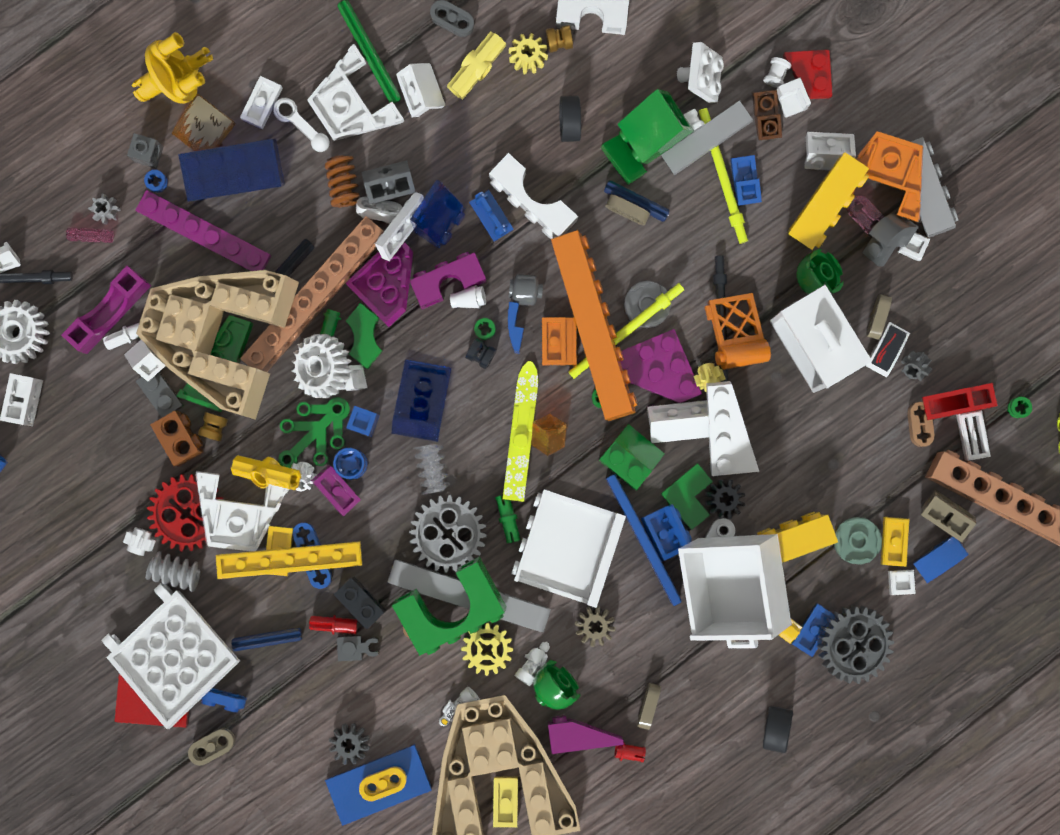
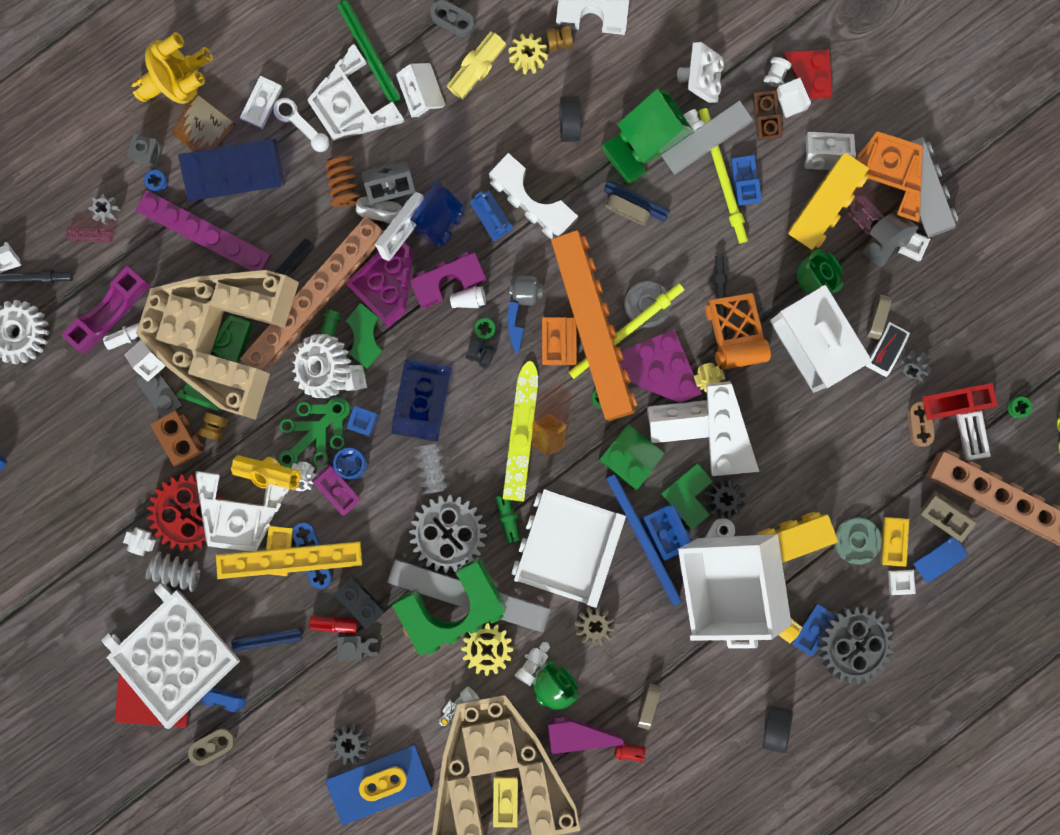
(21, 400): white brick -> none

